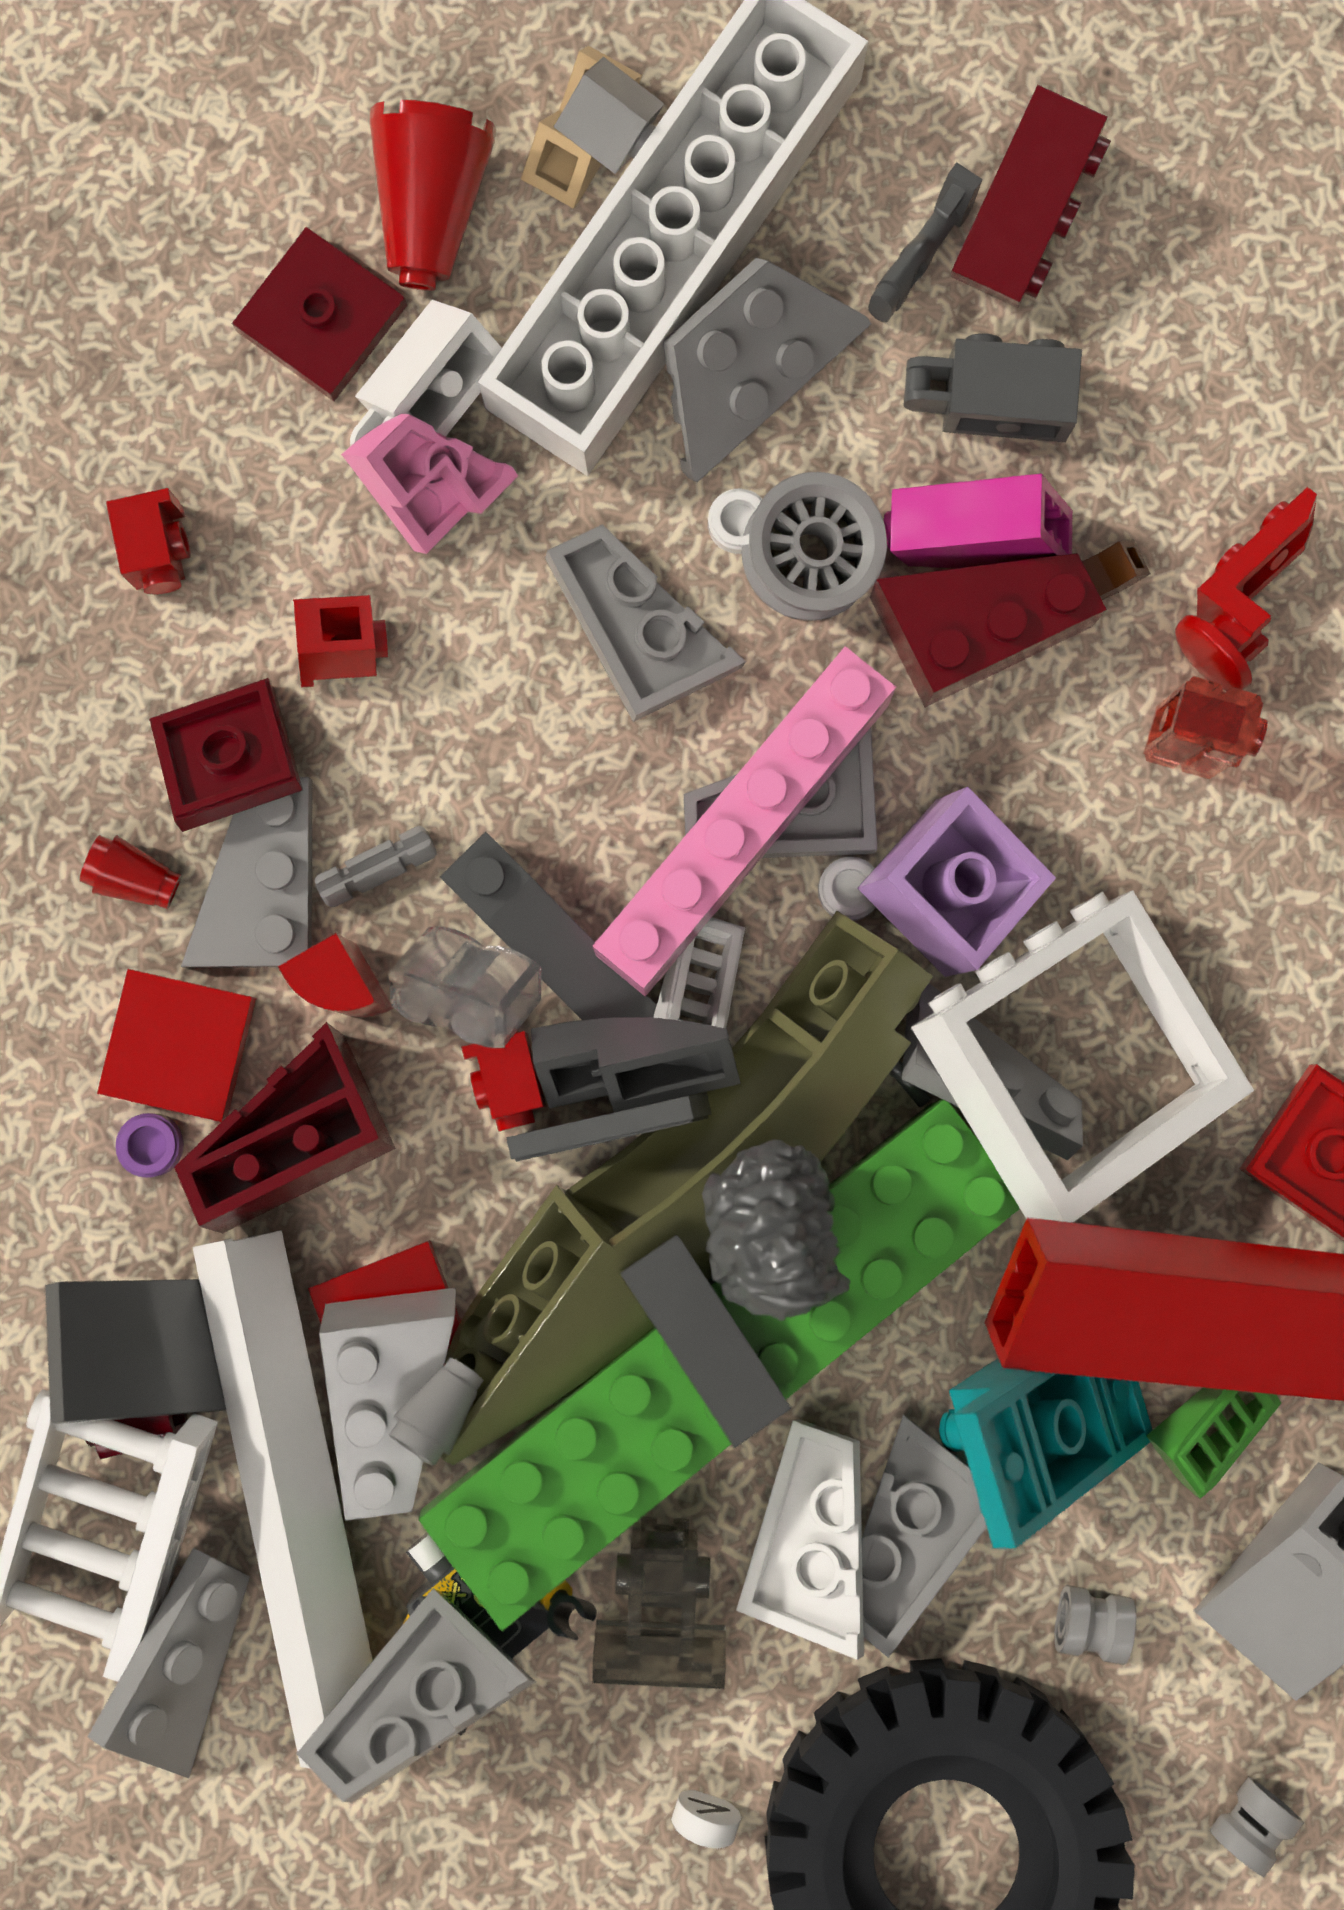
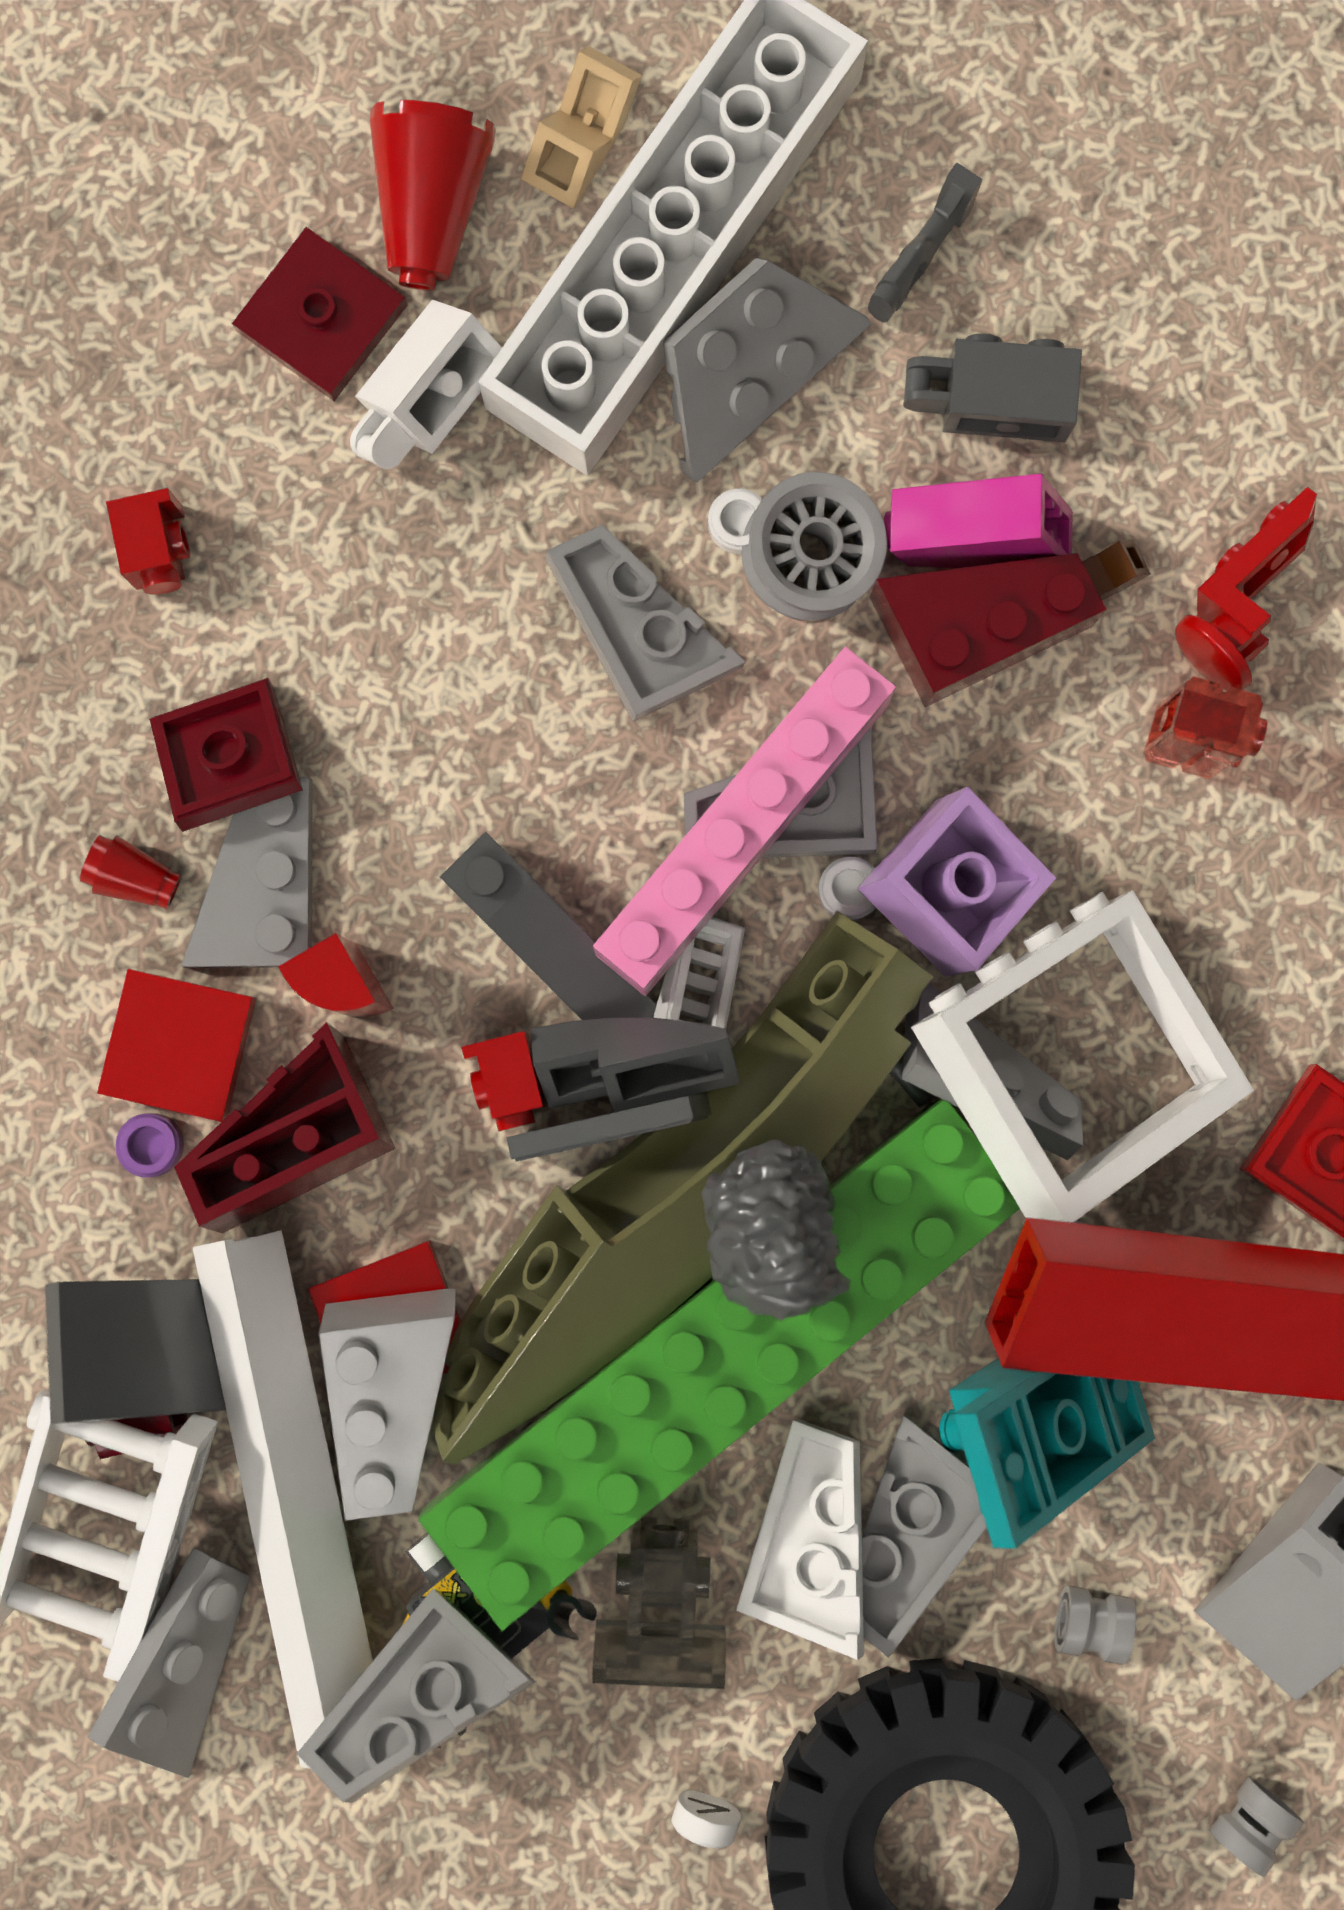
(338, 638): red brick -> none
(375, 866): light grey axle -> none
(425, 478): bright pink slope -> none
(437, 1412): light grey cone -> none
(465, 986): clear brick -> none
(609, 115): light grey brick -> none
(705, 1341): dark grey tile -> none
(1032, 197): dark red wedge -> none
(1215, 1454): bright green slope -> none

